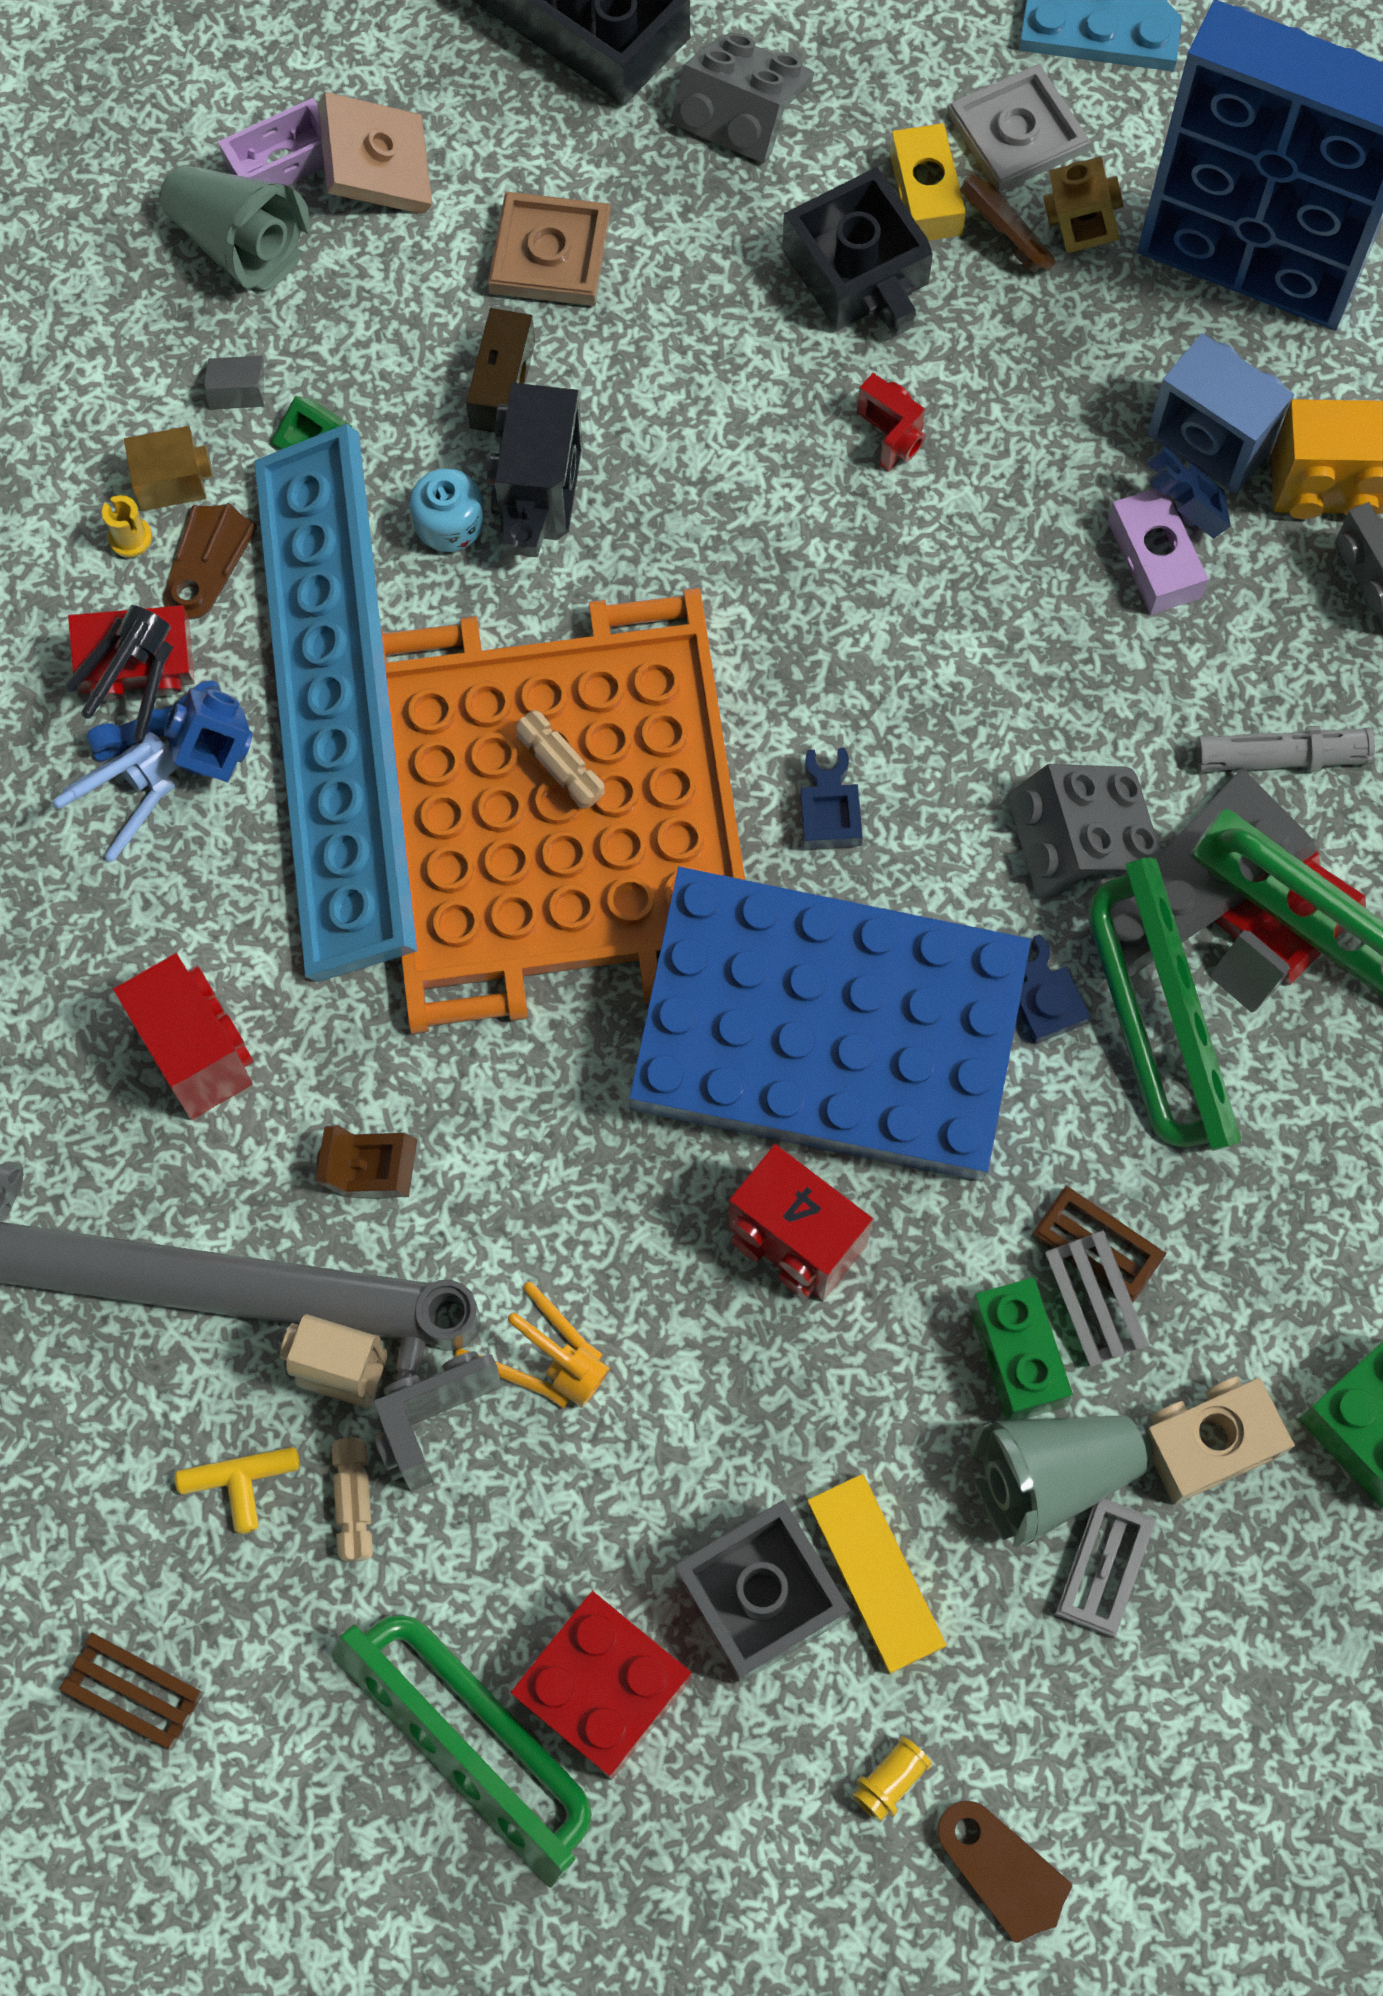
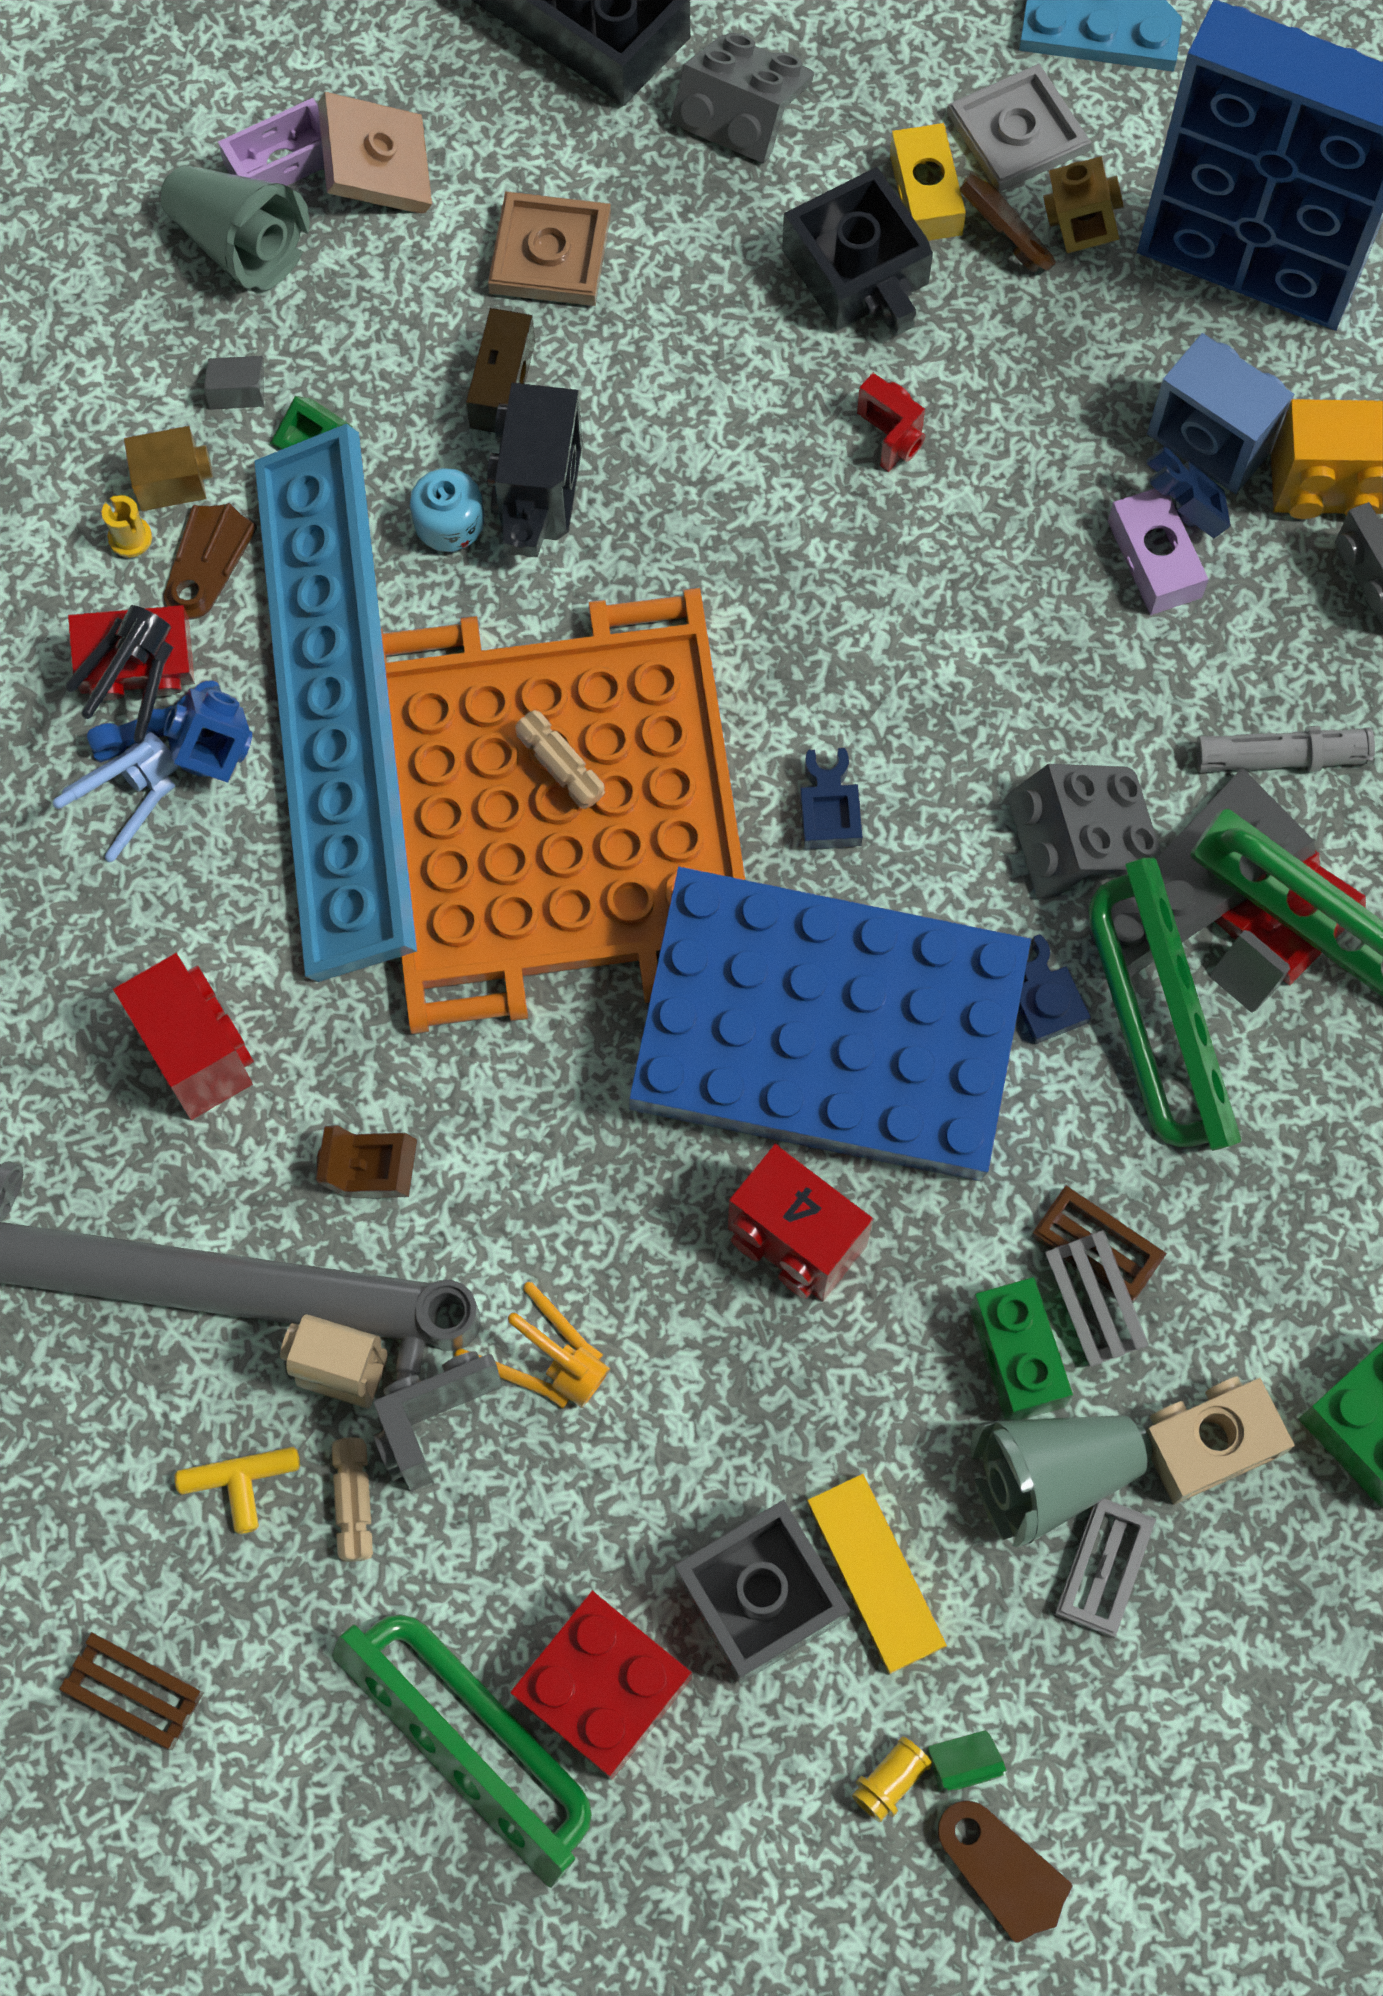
(966, 1761): none -> green slope

